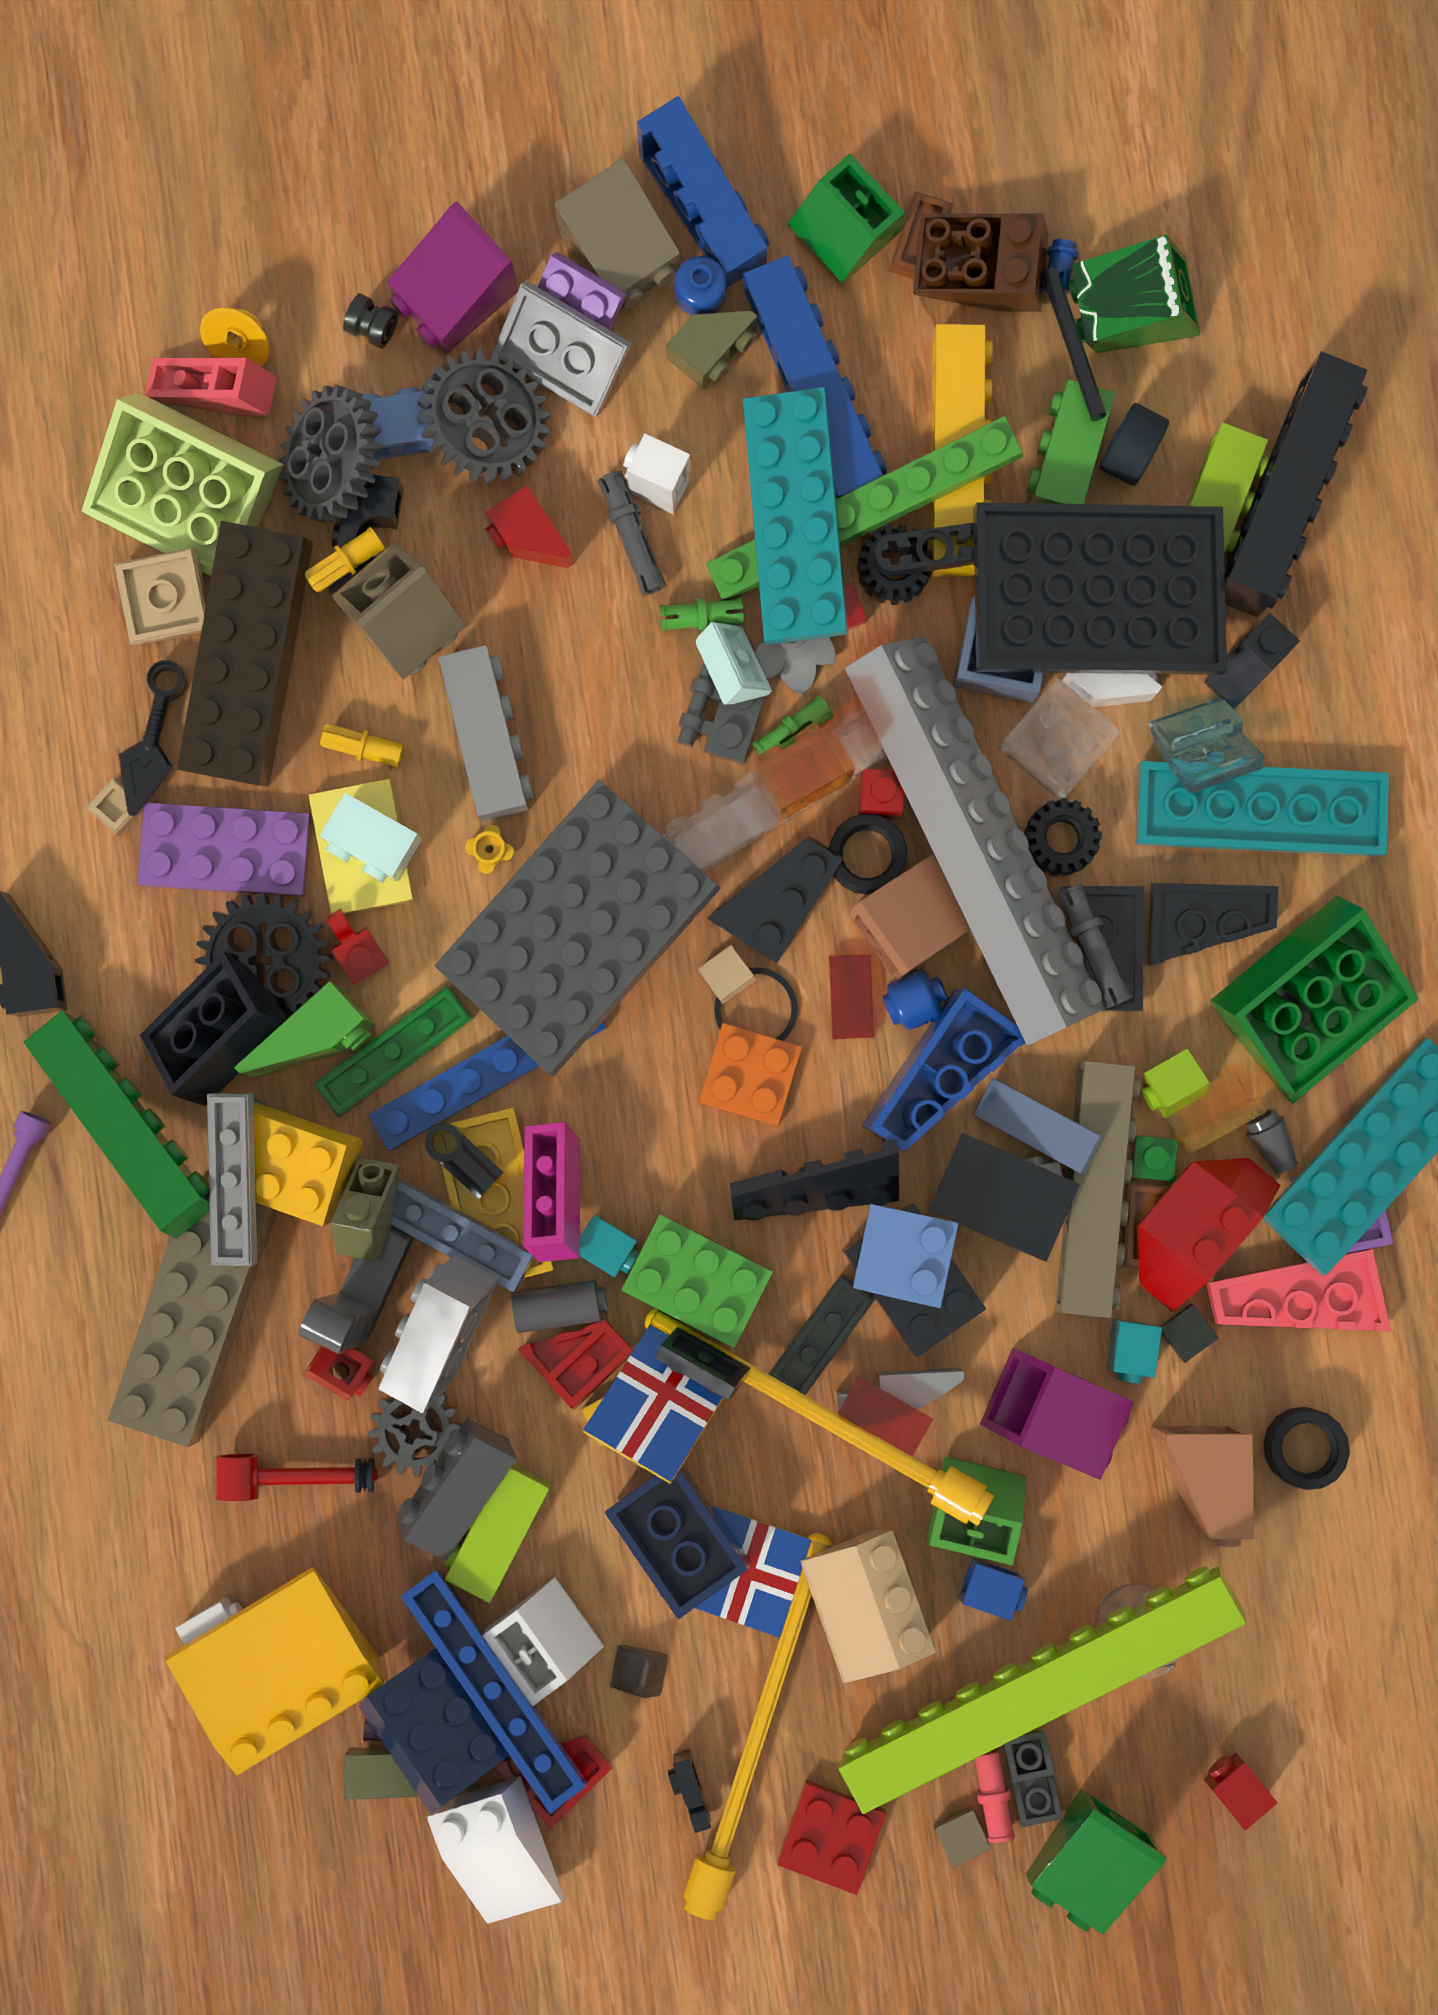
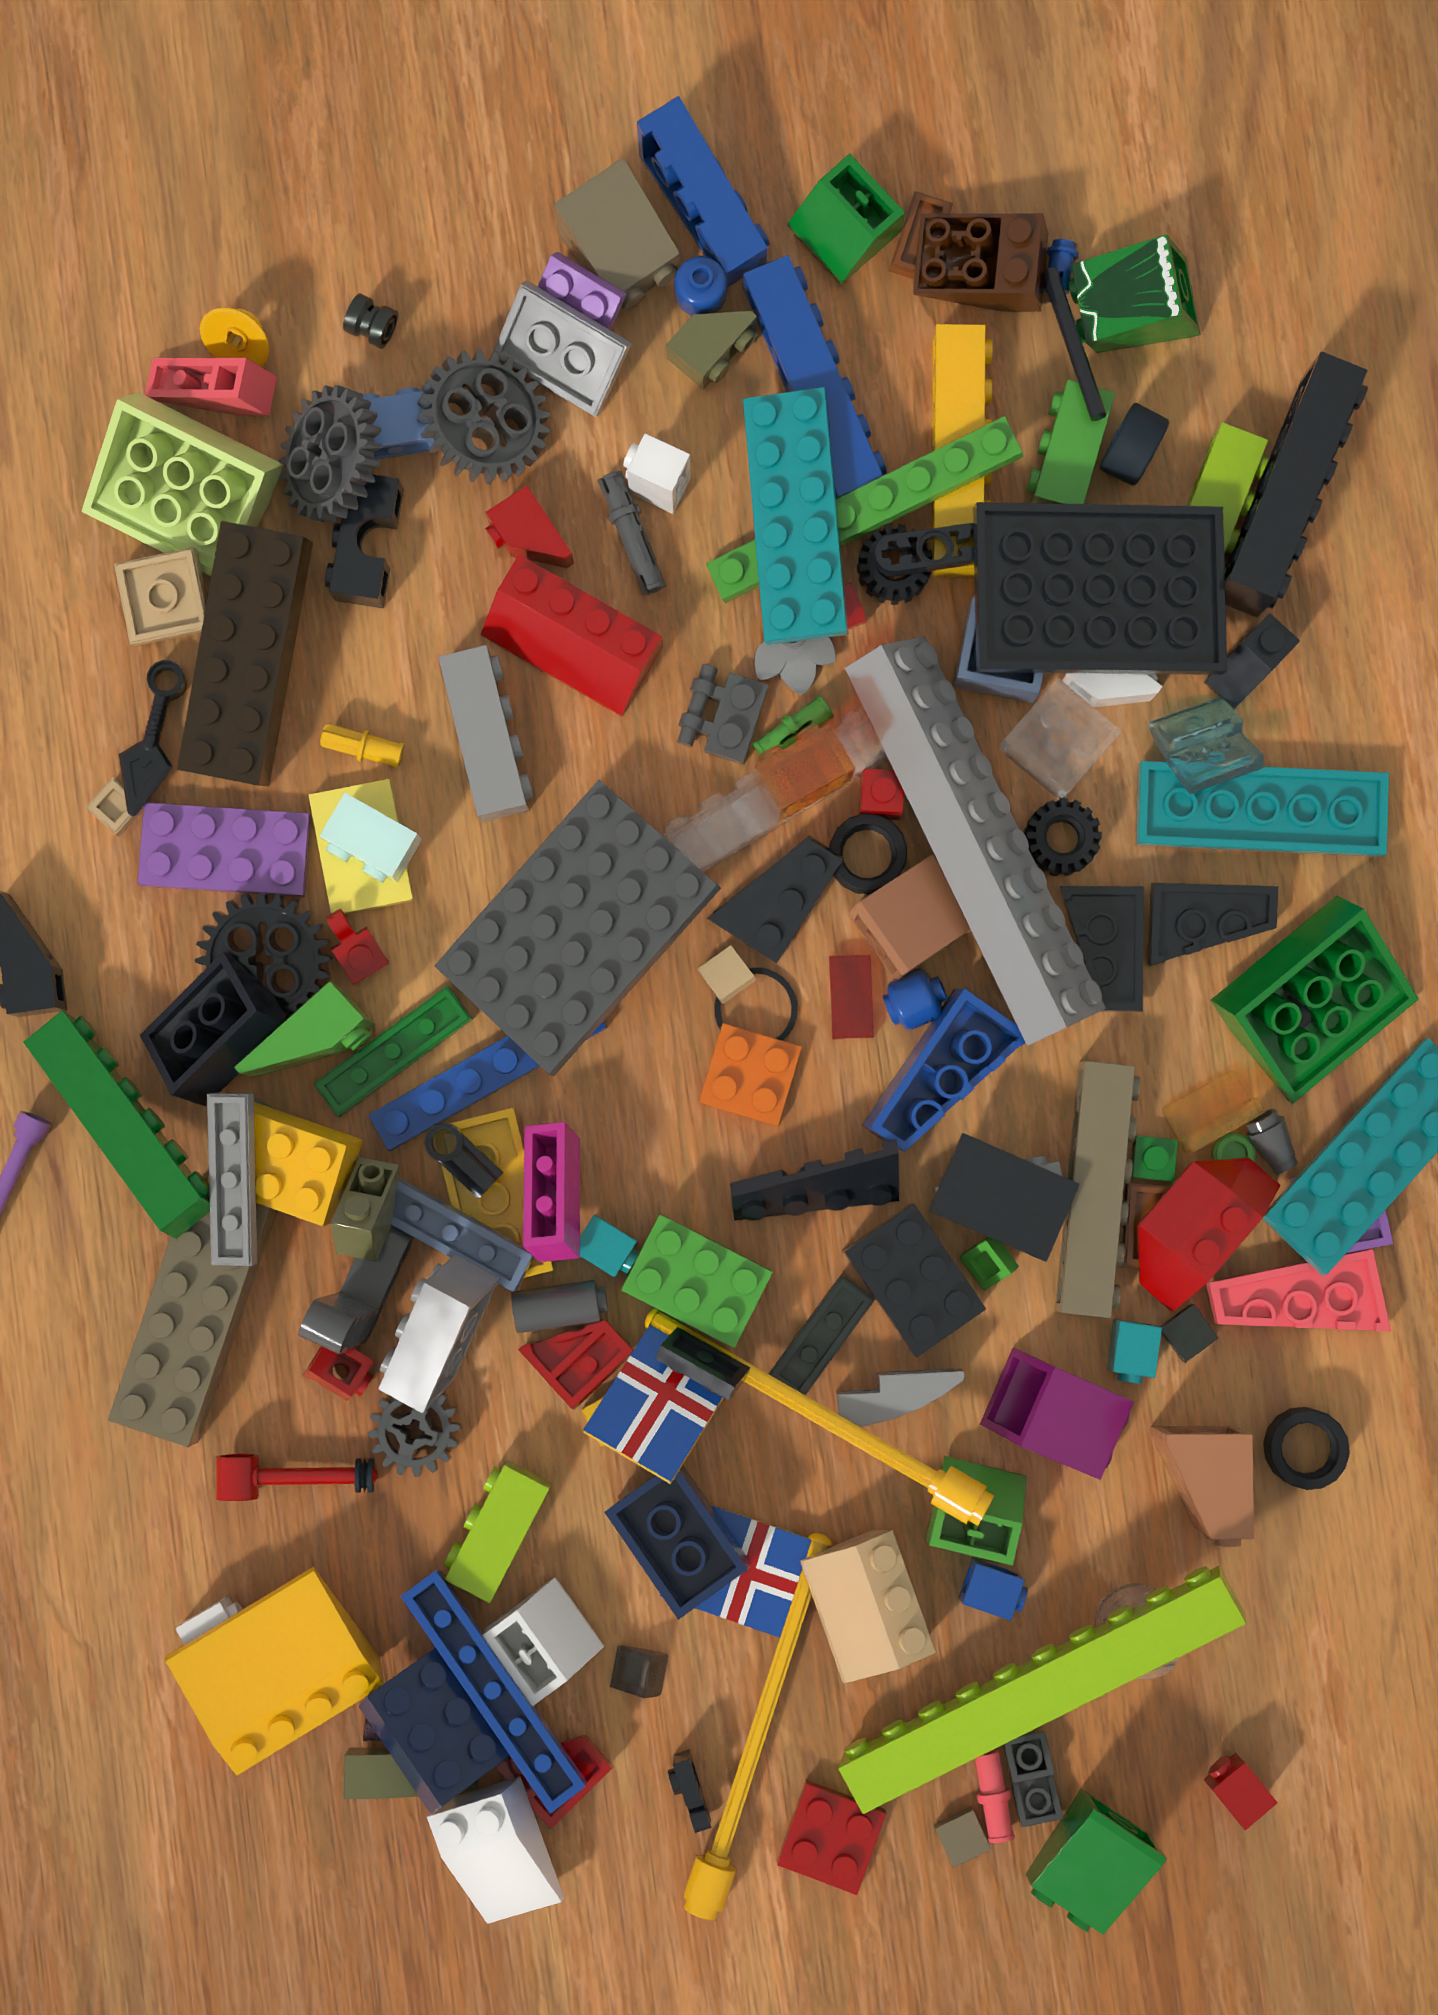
(344, 560): yellow axle -> none
(399, 610): dark tan slope -> none
(452, 280): magenta slope -> none
(455, 1488): dark grey brick -> none
(490, 837): yellow plate -> none
(571, 635): none -> red slope
(701, 614): bright green pin -> none
(732, 663): light aqua slope -> none
(885, 1415): clear red tile -> none
(905, 1255): medium blue slope -> none
(989, 1262): none -> bright green plate
(1038, 1126): sand blue tile -> none
(1094, 944): dark grey pin -> none
(1174, 1084): lime brick -> none
(1232, 1147): none -> bright green tile

